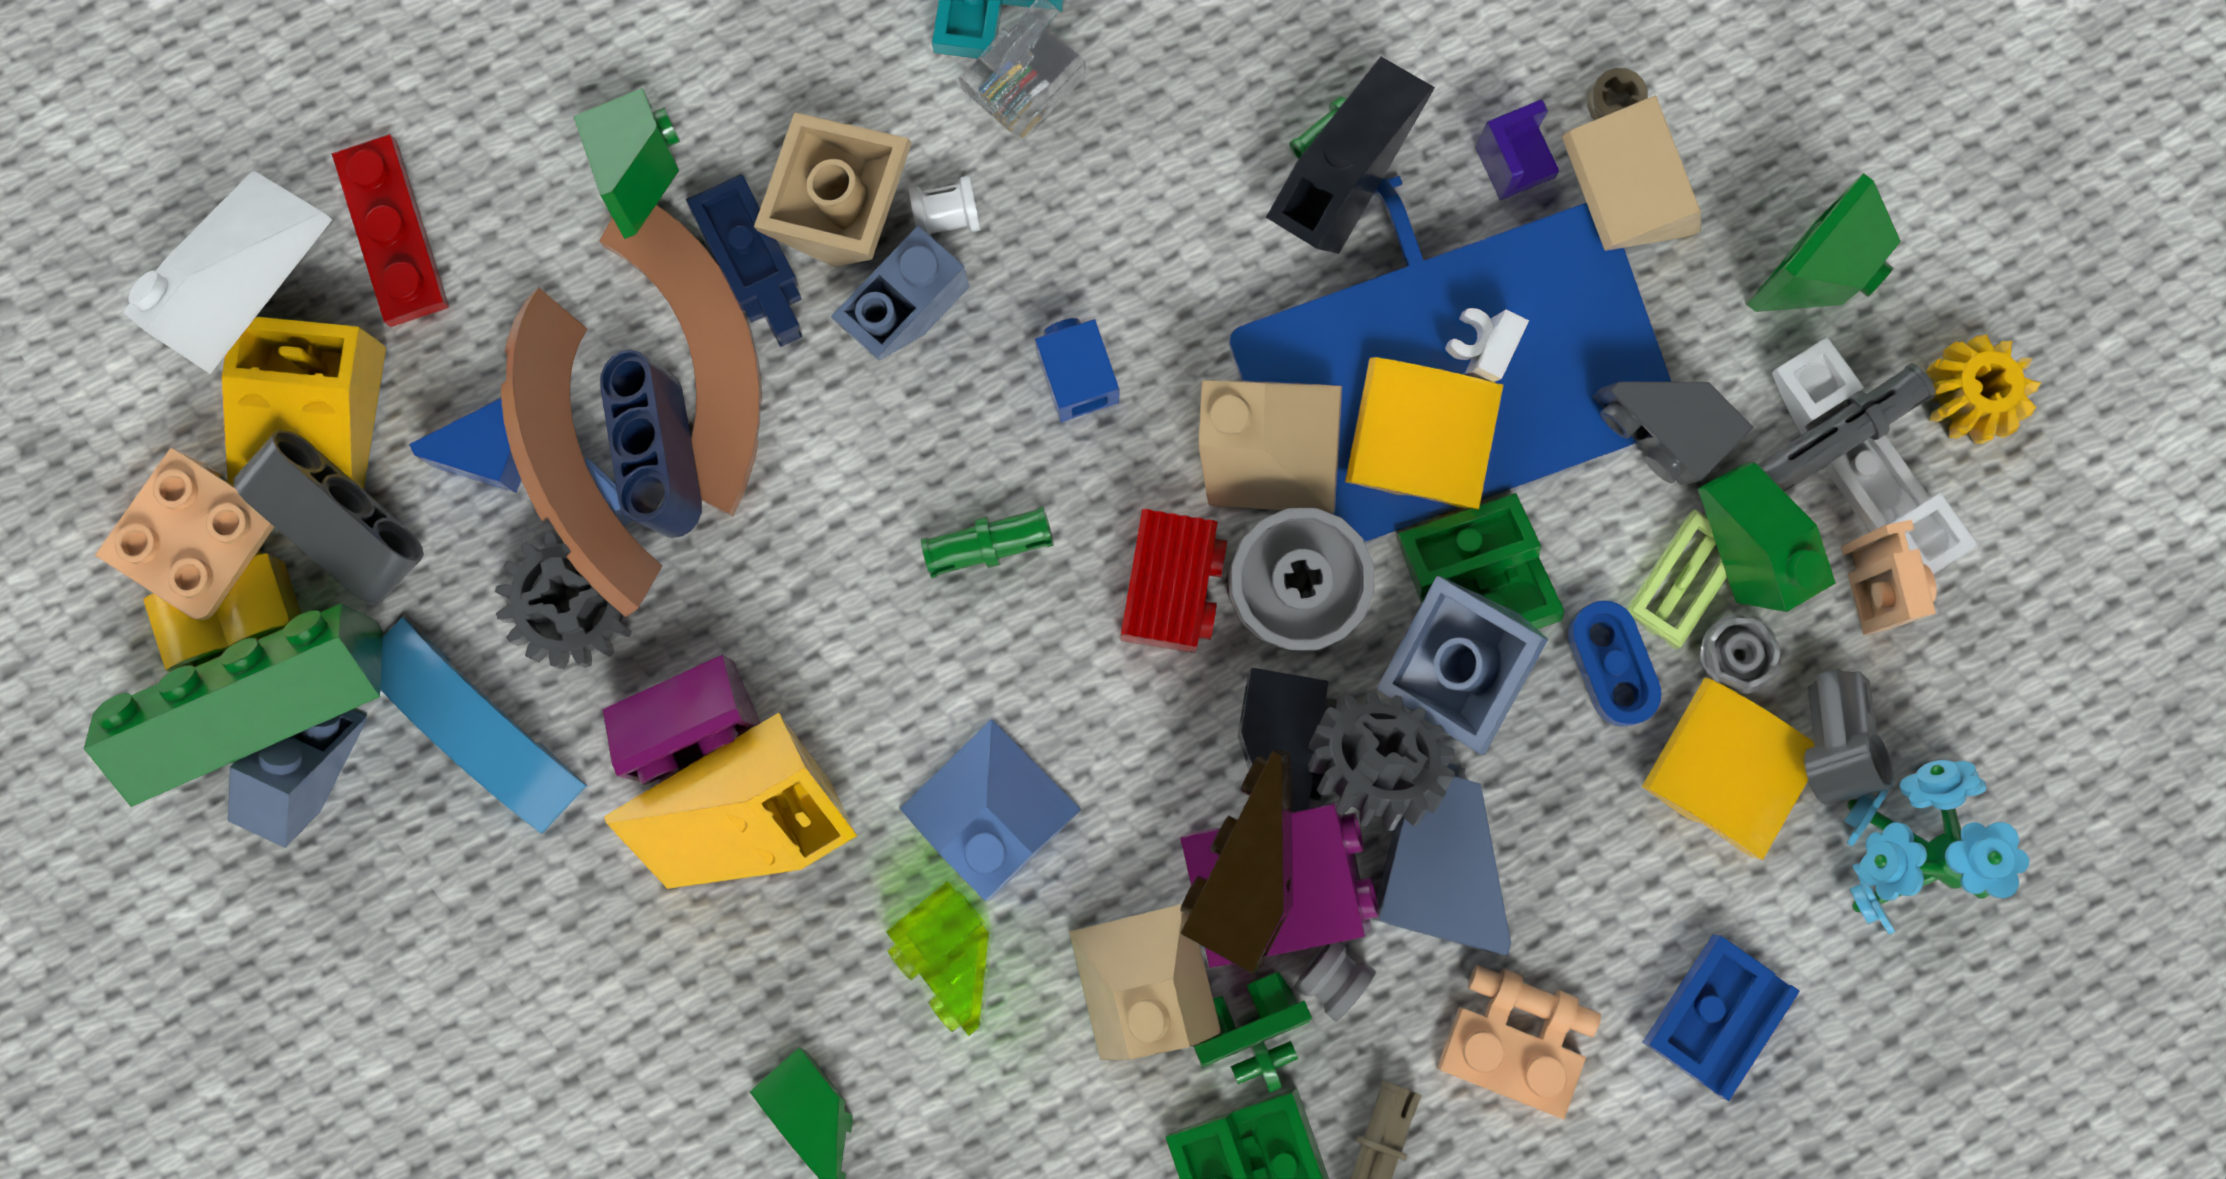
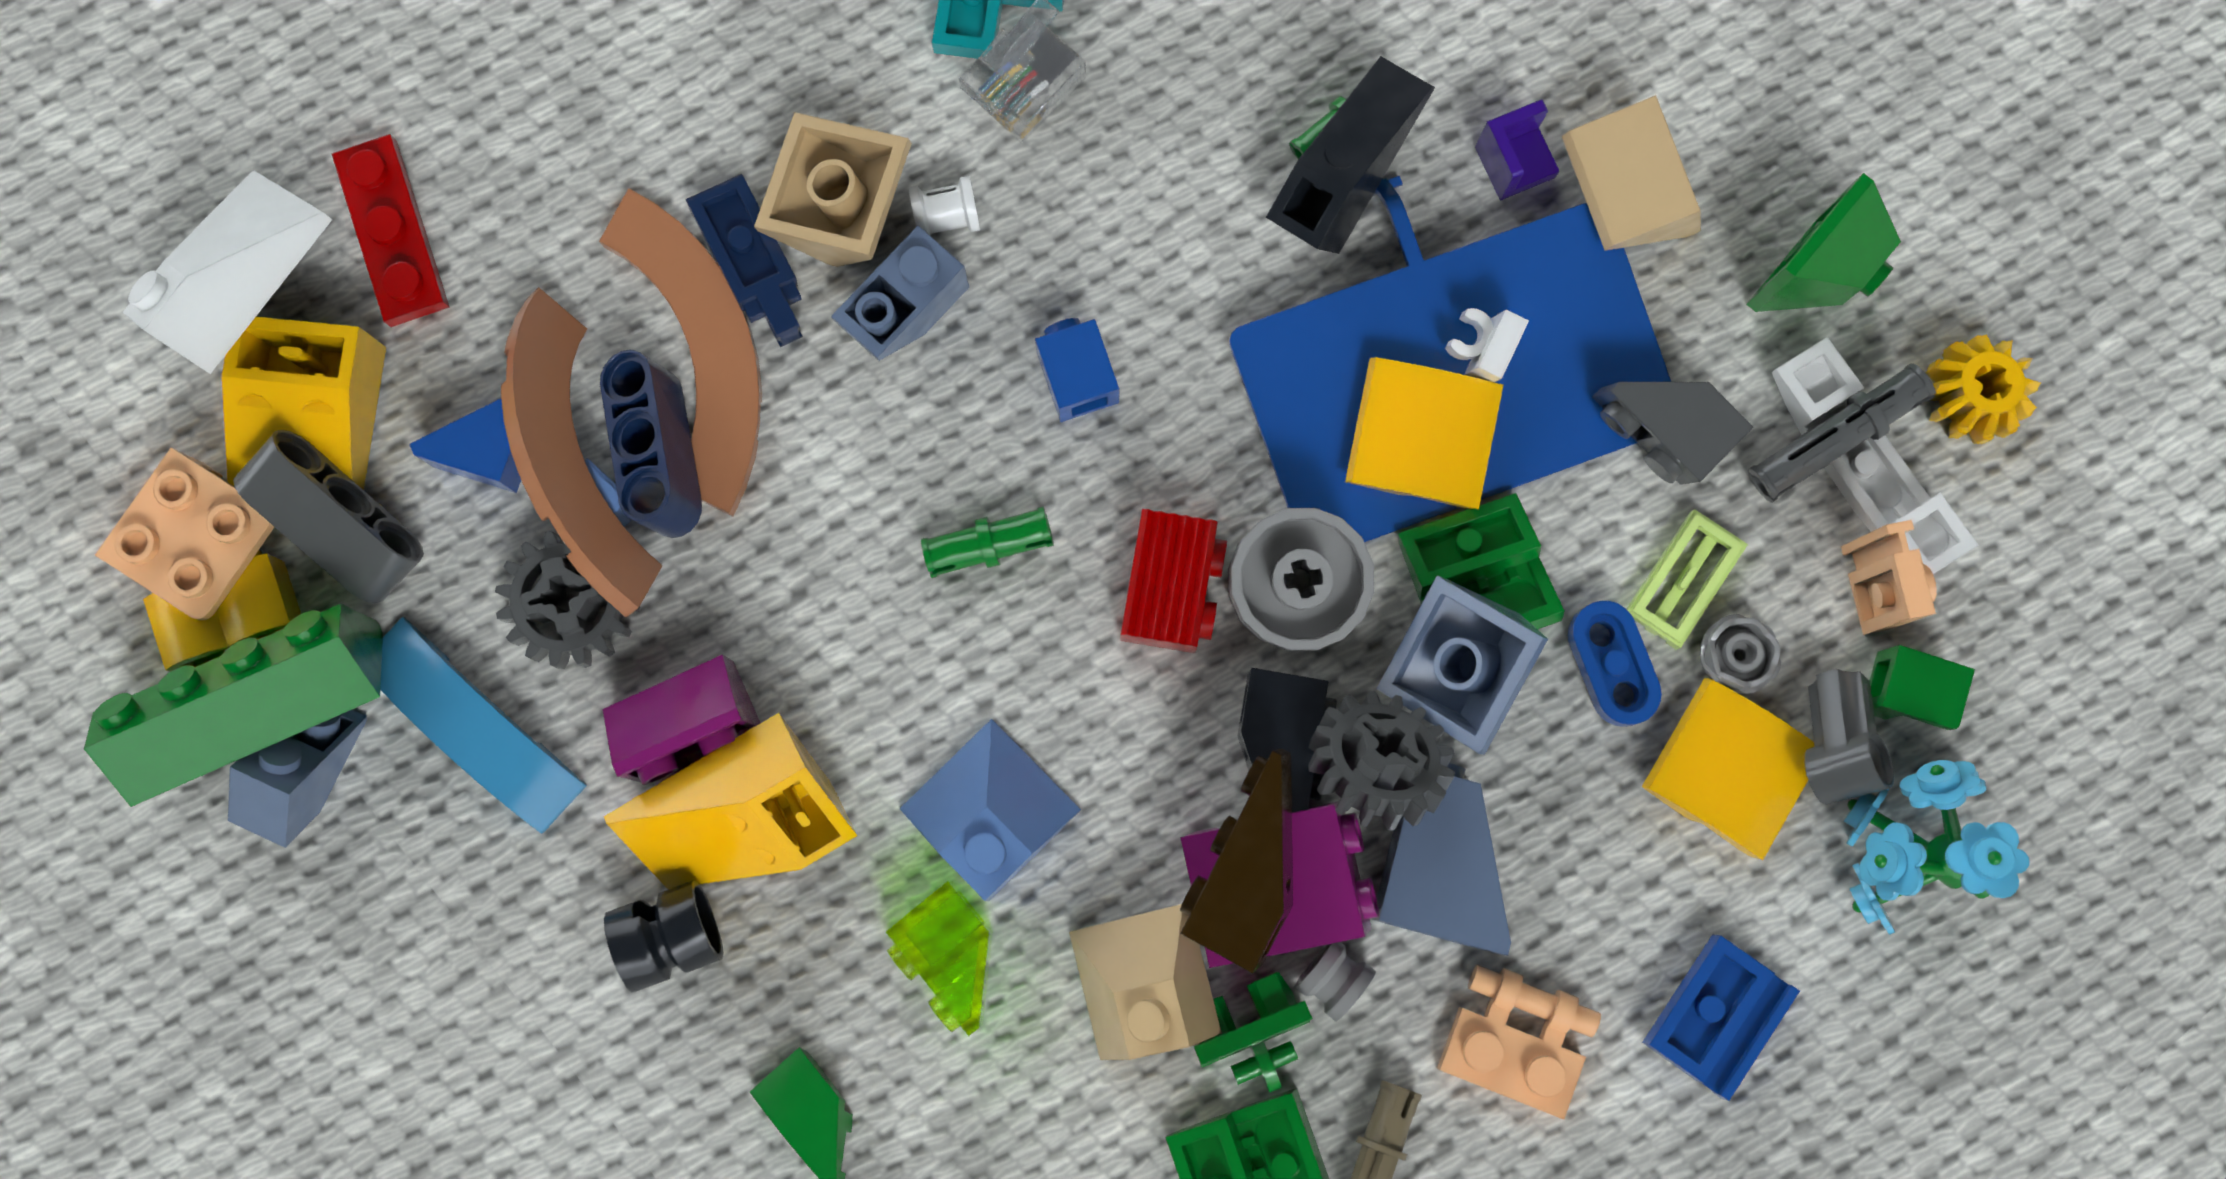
(629, 156): slope -> none
(655, 938): none -> black wheel
(1270, 444): tan slope -> none
(1619, 80): dark tan bush -> none
(1765, 540): green slope -> none
(1919, 687): none -> green panel

